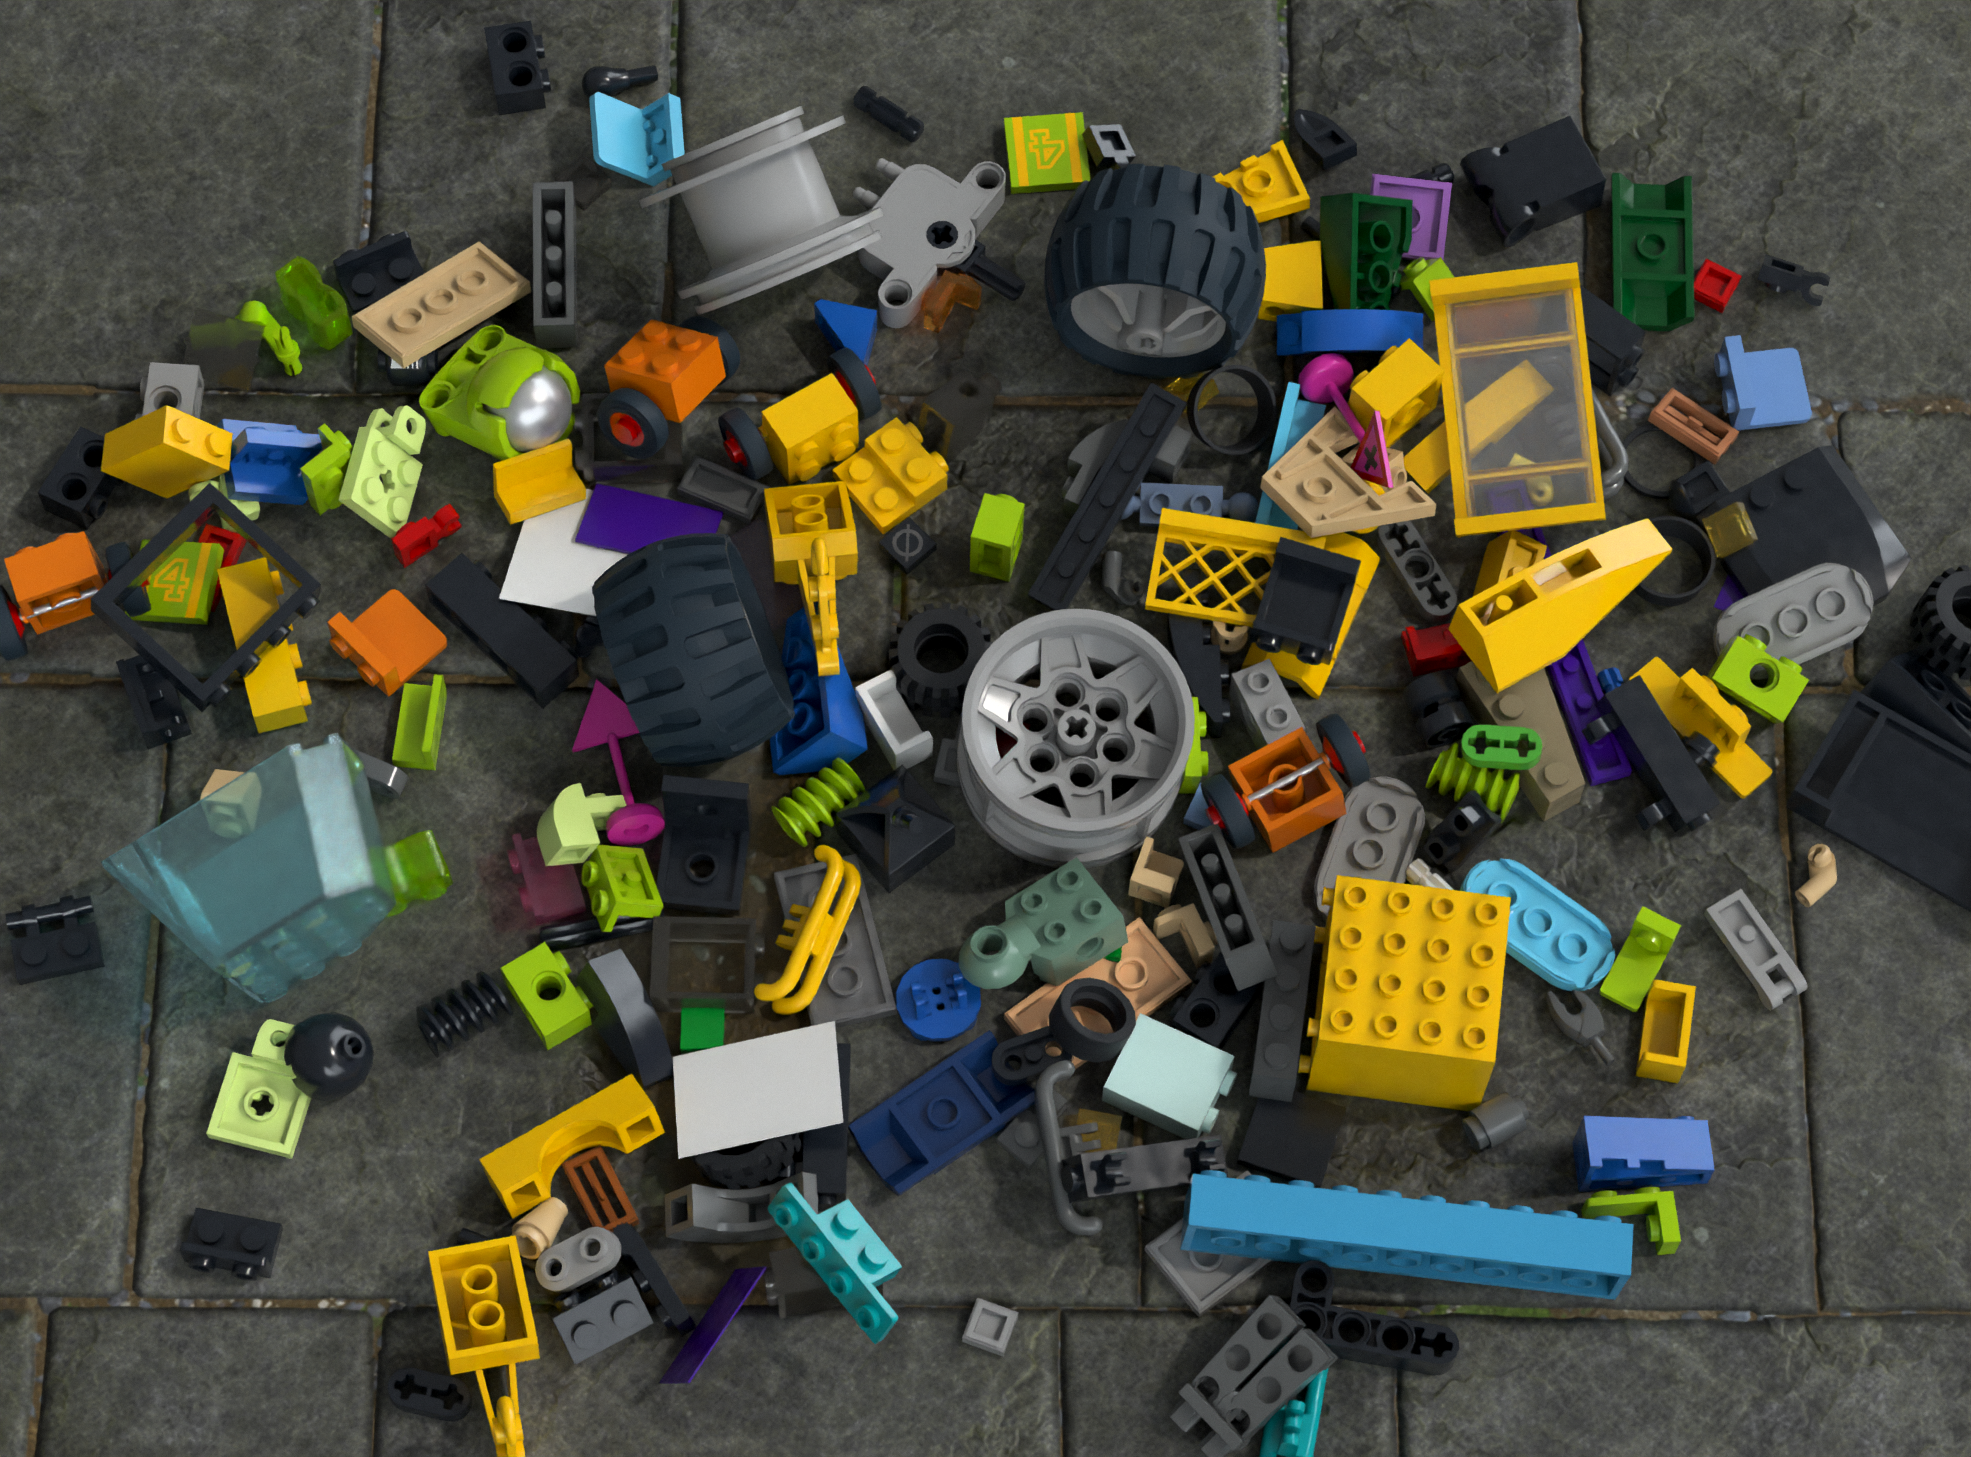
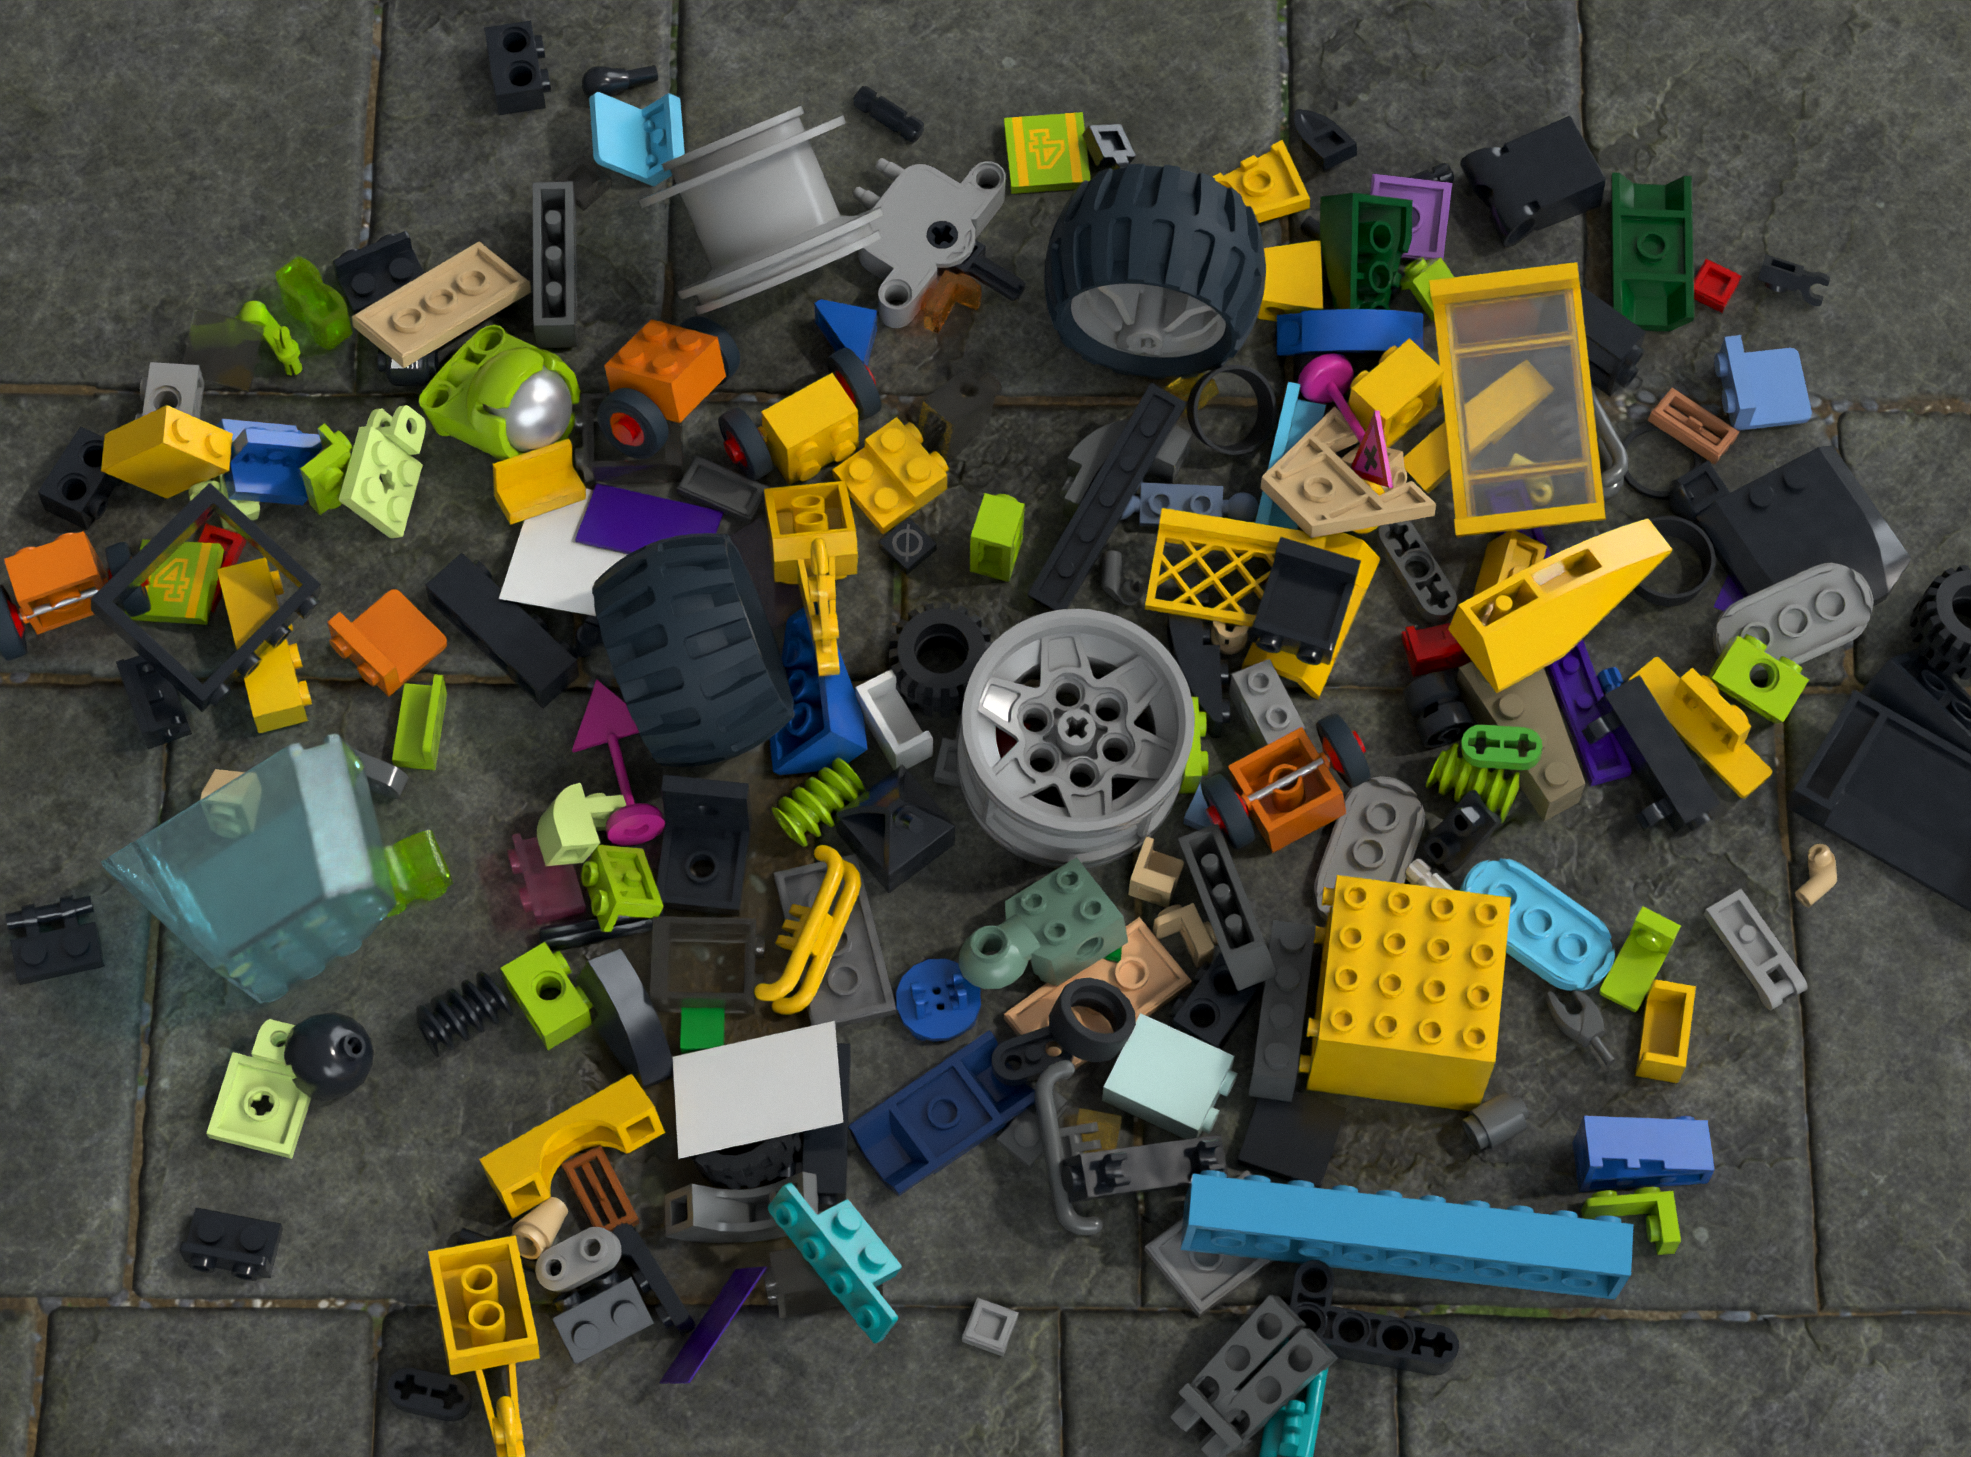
(419, 538): red plate -> none
(1701, 749): black plate -> none
(1730, 529): clear yellow tile -> none

